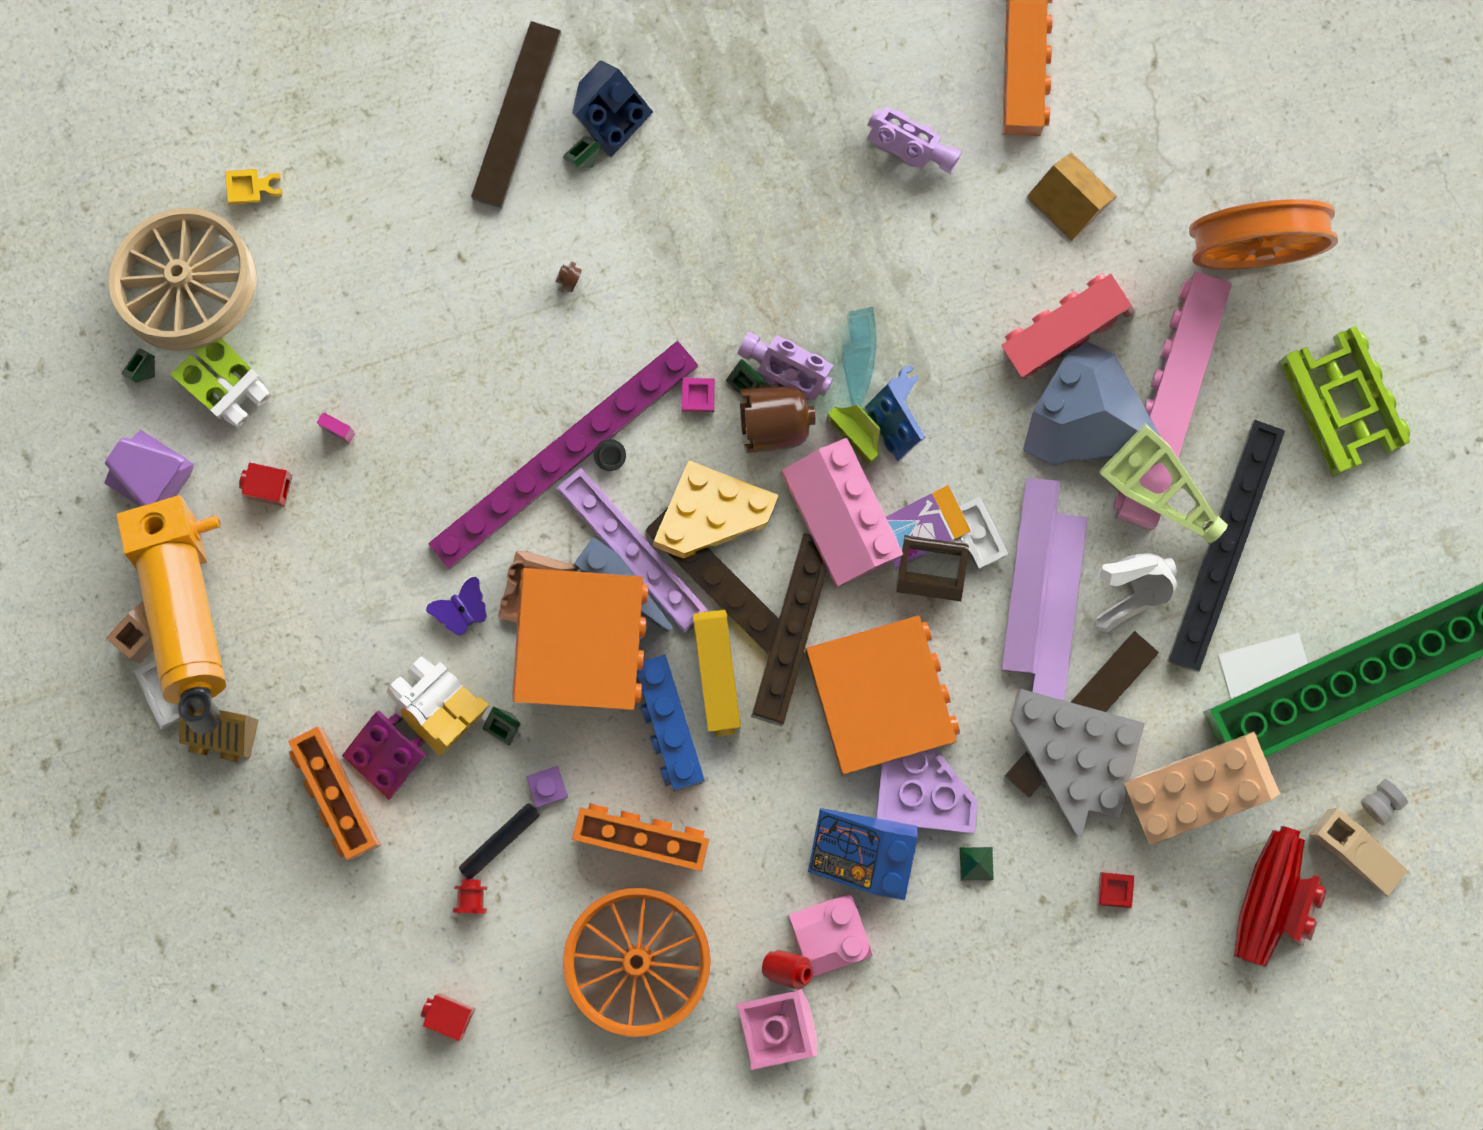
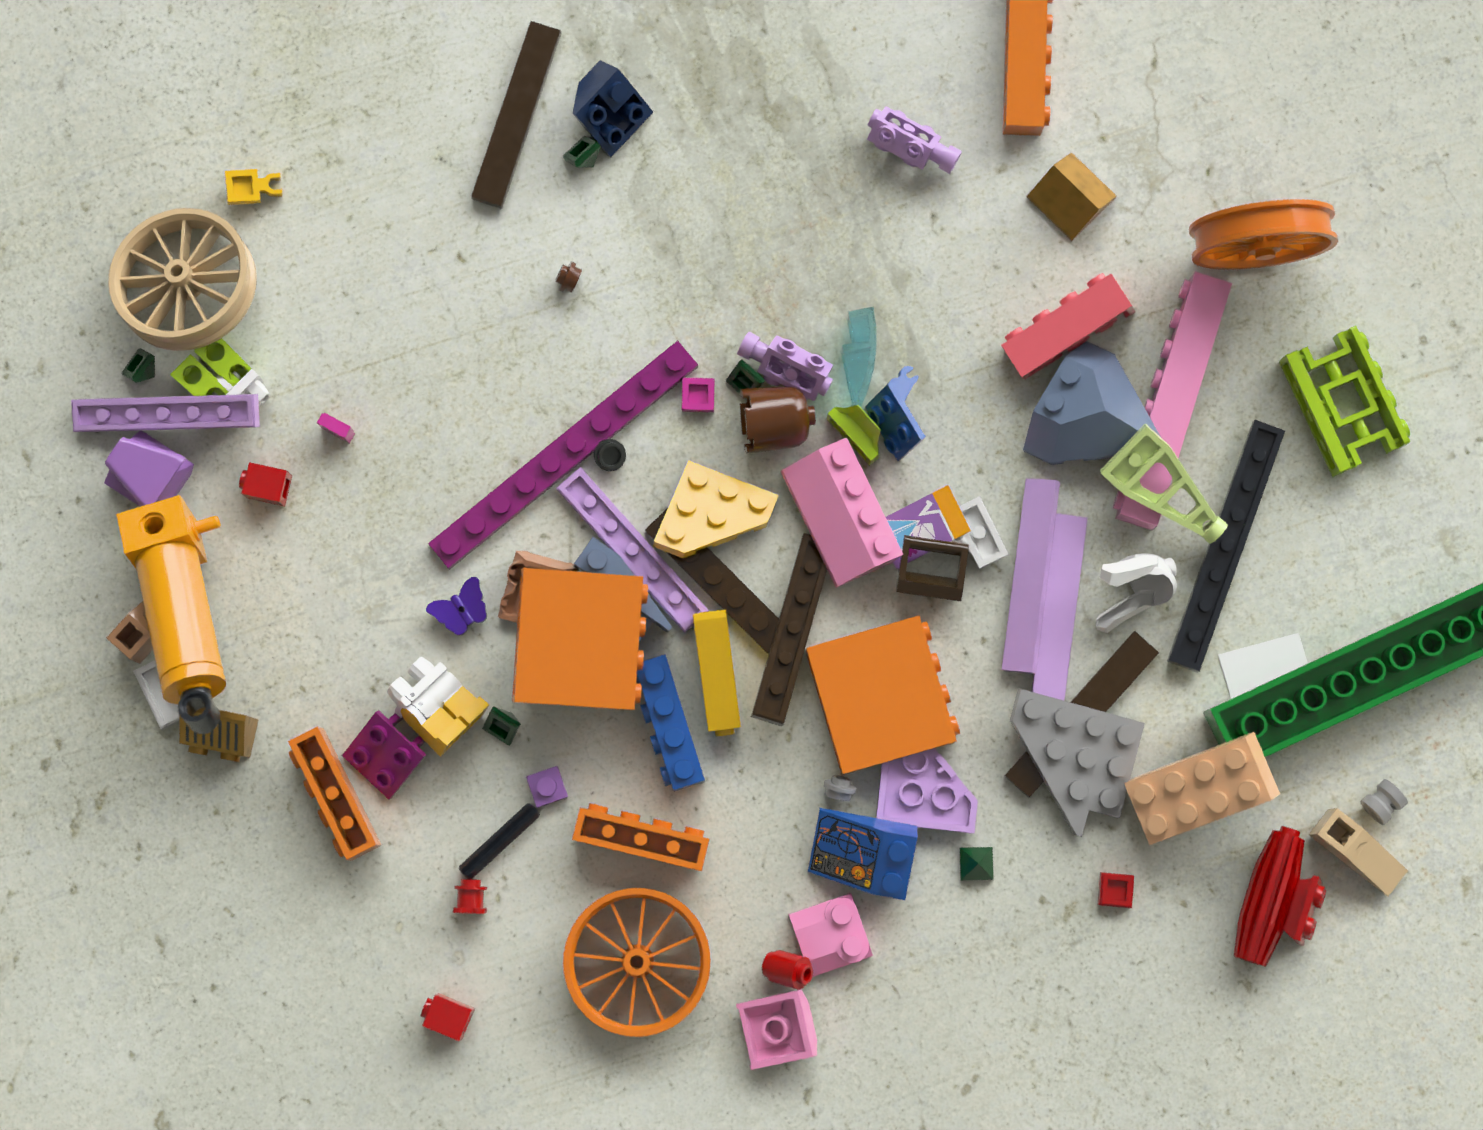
(165, 413): none -> lavender tile
(839, 788): none -> light grey plate

